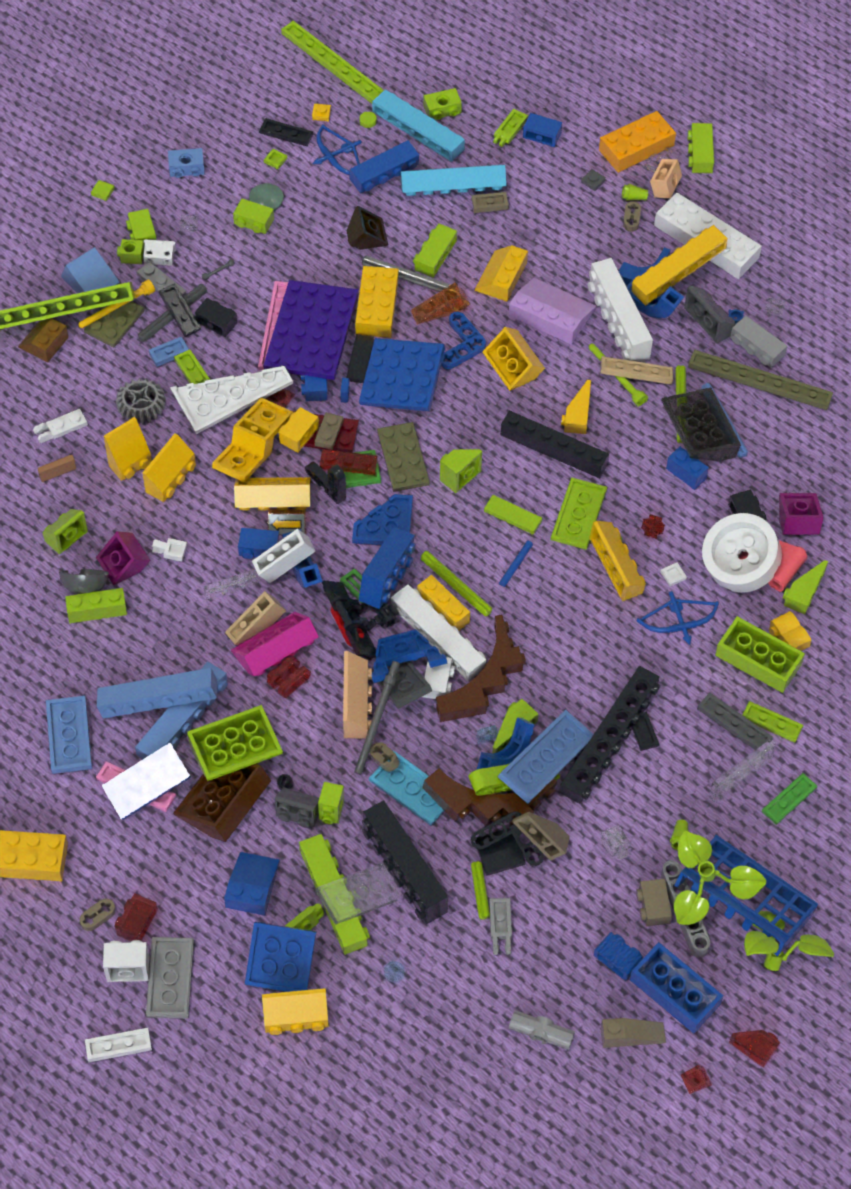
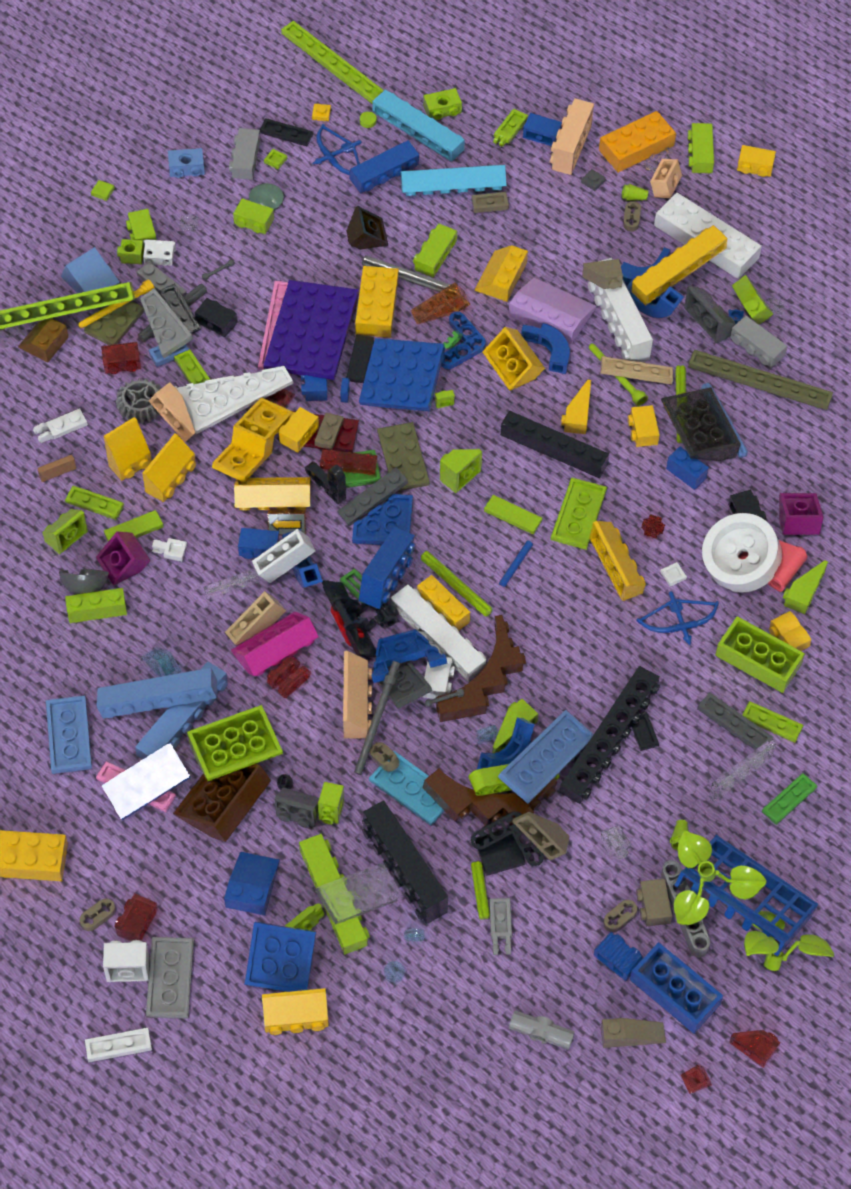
(94, 502): none -> lime tile
(121, 357): none -> clear red brick
(138, 526): none -> lime tile
(161, 662): none -> clear light blue slope
(166, 326): none -> light grey wing
(173, 409): none -> light nougat slope
(245, 153): none -> light grey brick
(373, 496): none -> dark grey plate
(414, 935): none -> clear light blue tile
(444, 398): none -> lime plate
(453, 340): none -> bright green tile
(460, 693): none -> dark grey hinge
(553, 341): none -> blue arch
(572, 136): none -> light nougat brick
(604, 273): none -> dark tan slope
(617, 912): none -> dark tan beam
(644, 426): none -> yellow brick
(752, 300): none -> lime slope
(756, 161): none -> yellow brick

